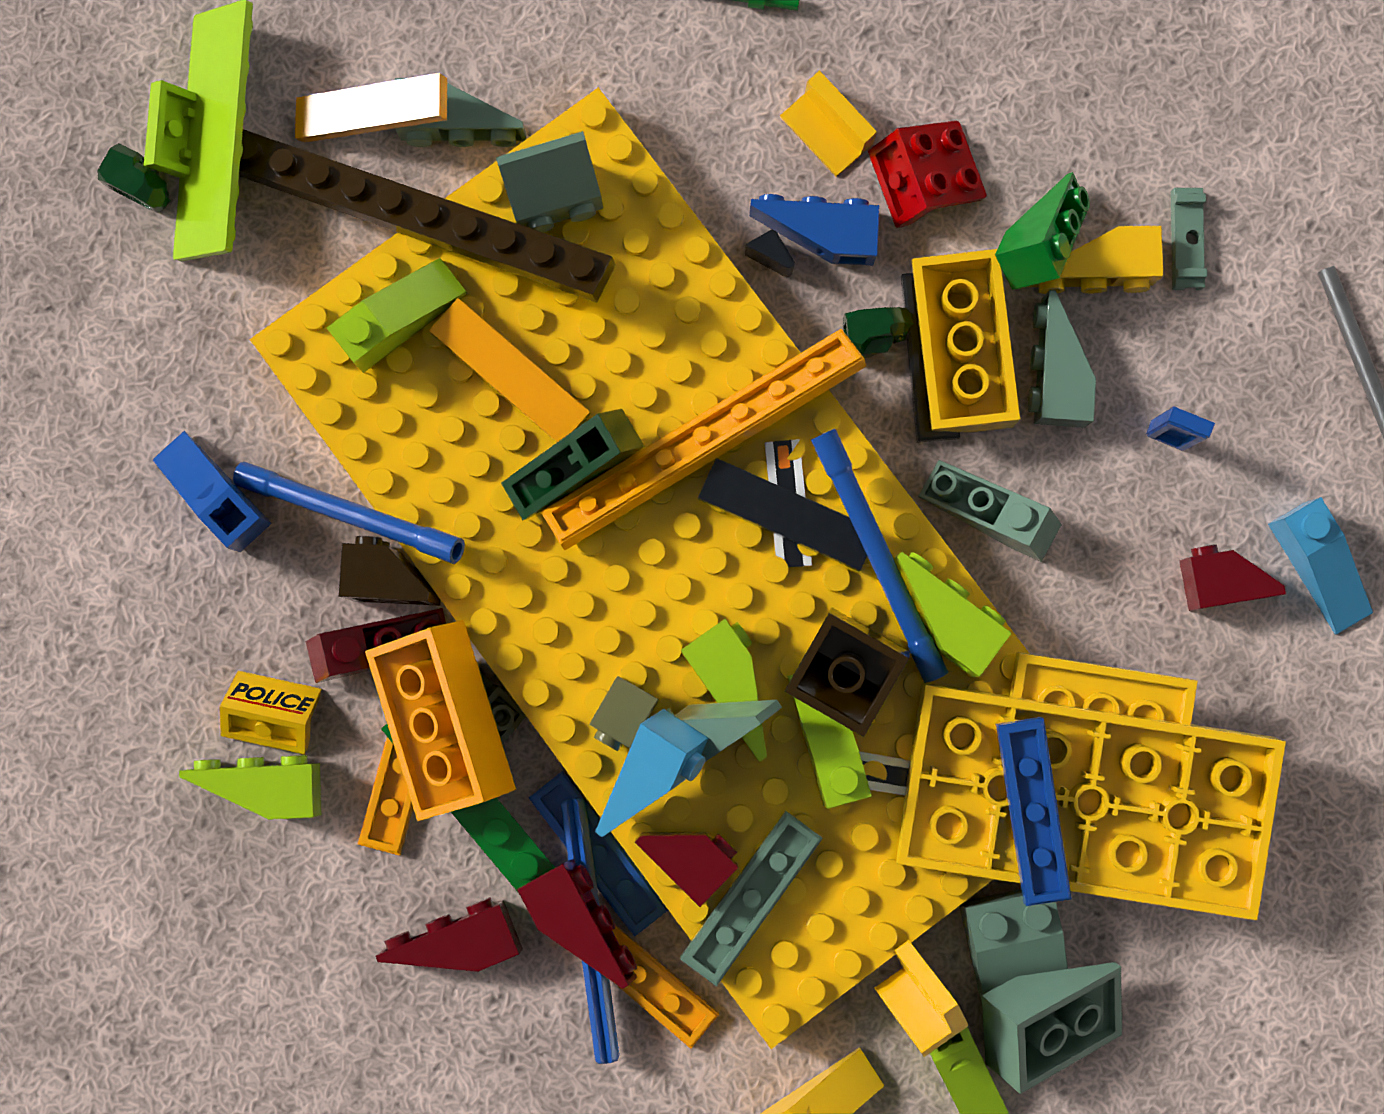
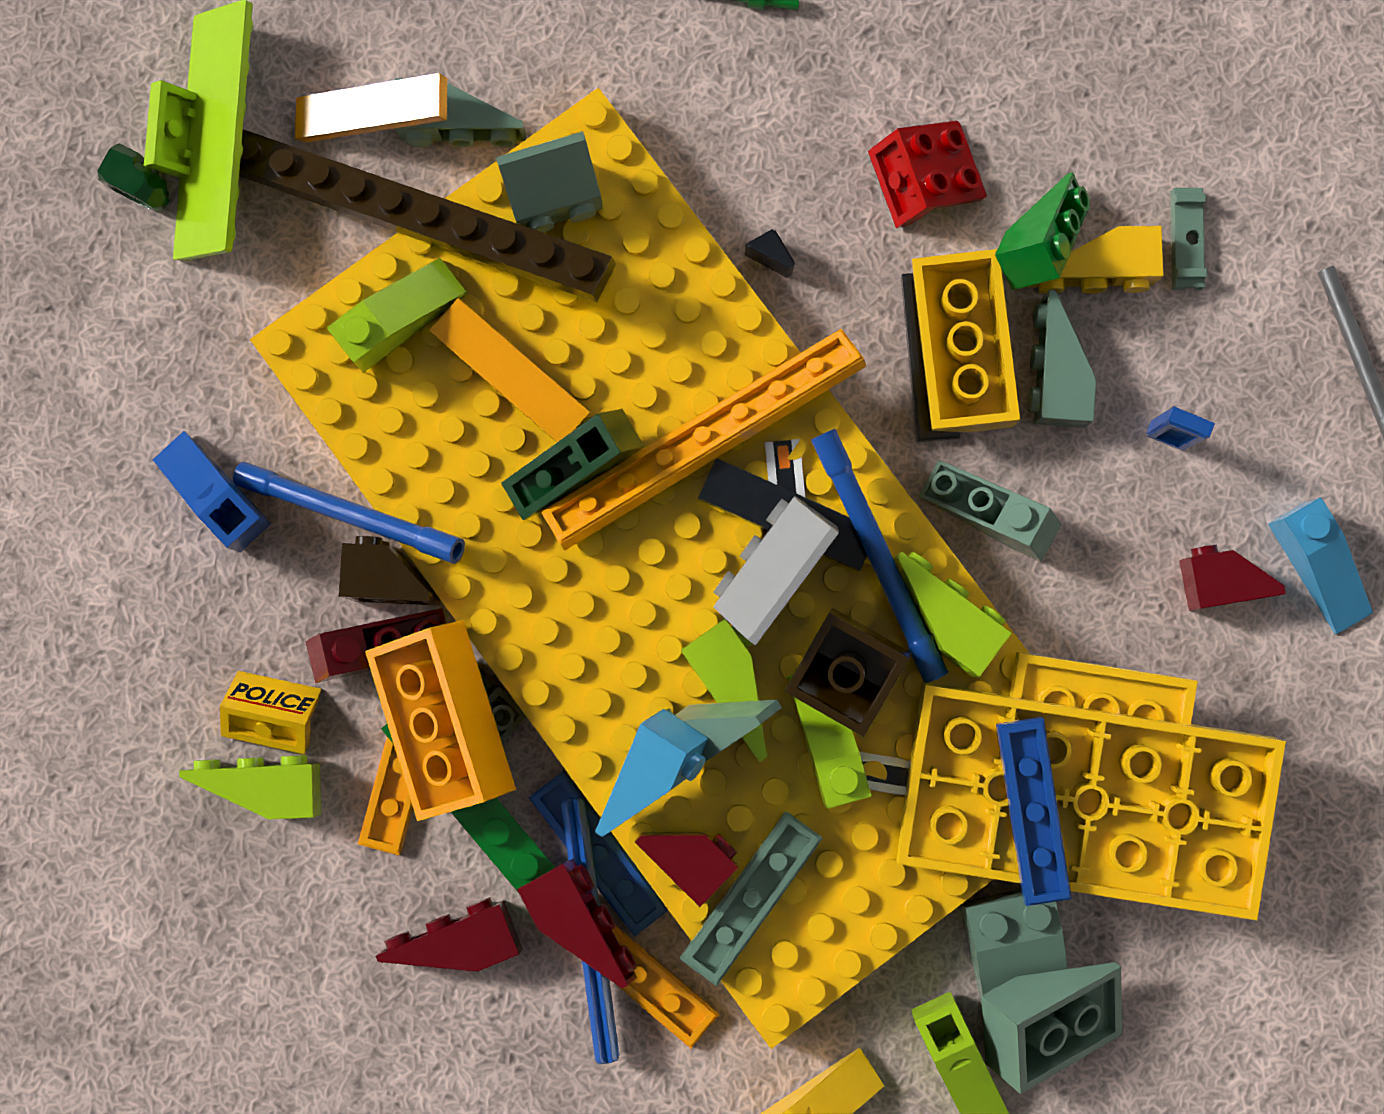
(622, 714): olive brick -> none
(774, 567): none -> light grey slope
(829, 124): yellow panel -> none
(830, 230): blue slope -> none
(877, 328): dark green rock -> none
(921, 1002): yellow panel -> none

